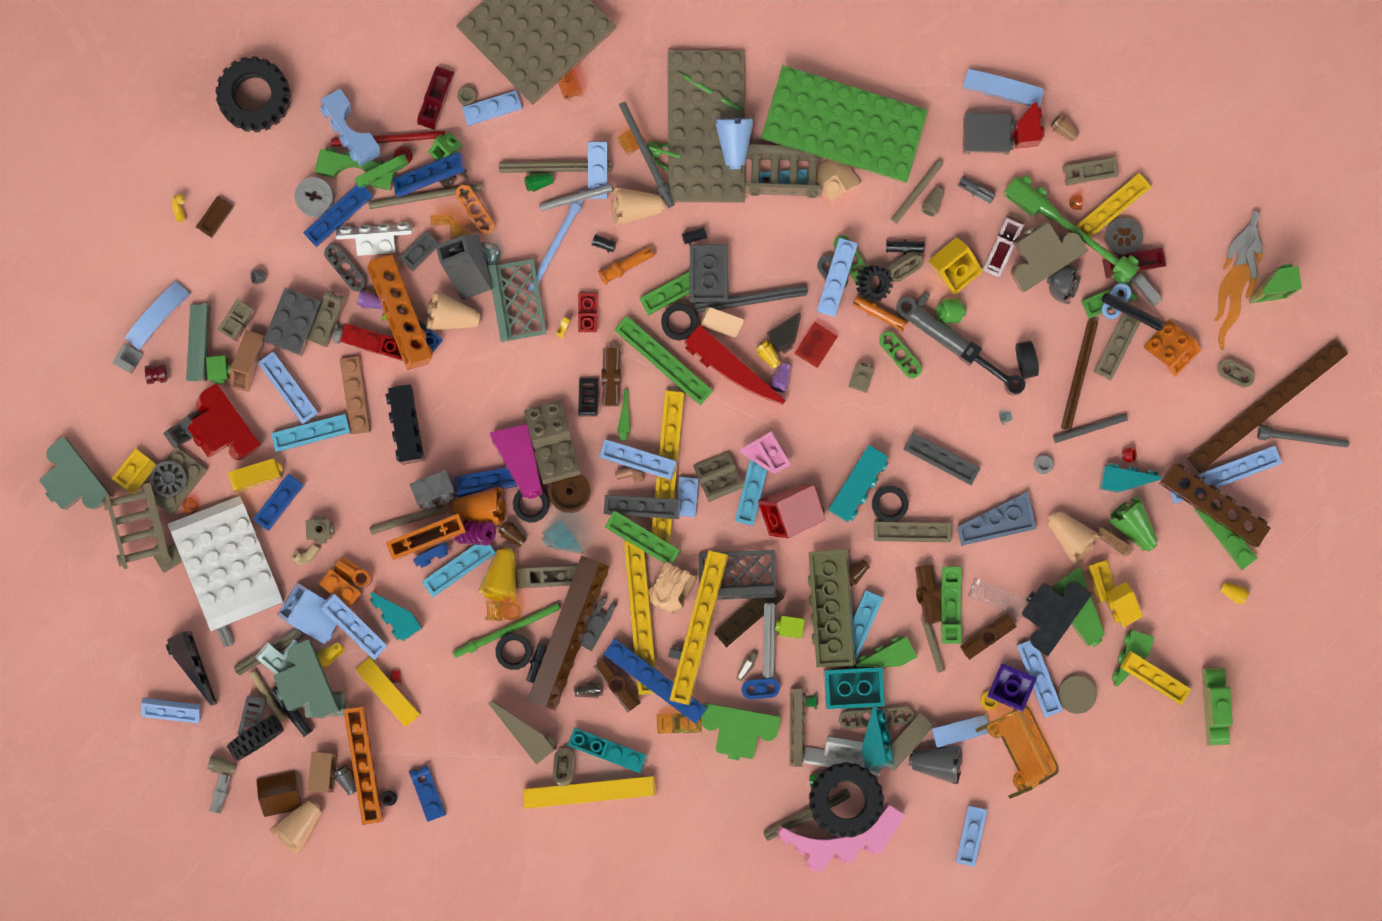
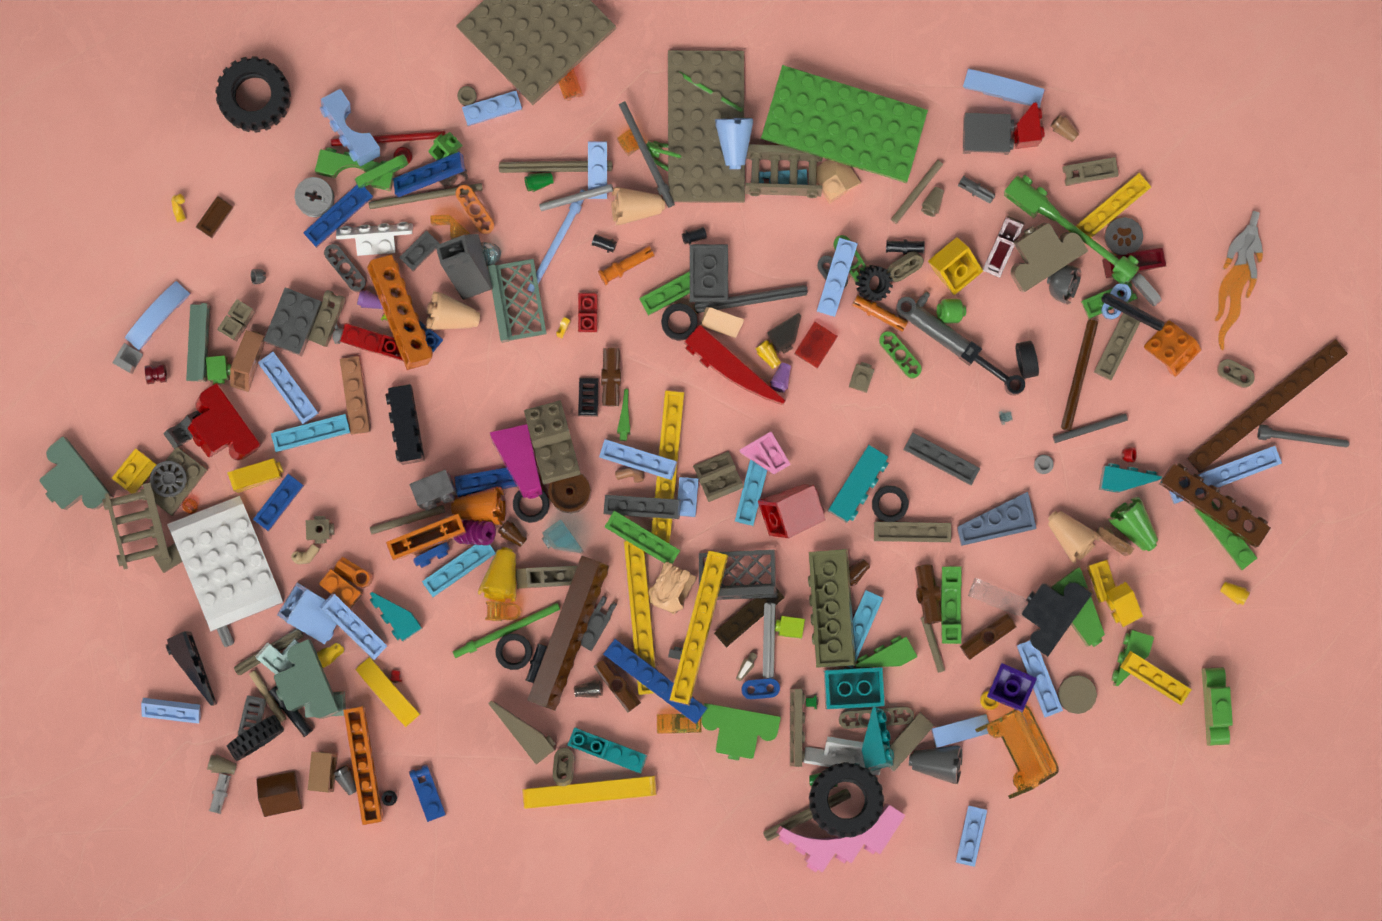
(297, 826): light nougat cone -> none
(435, 98): dark red slope -> none
(663, 360): bright green plate -> none
(1076, 202): clear orange hinge -> none
(1278, 285): bright green slope -> none

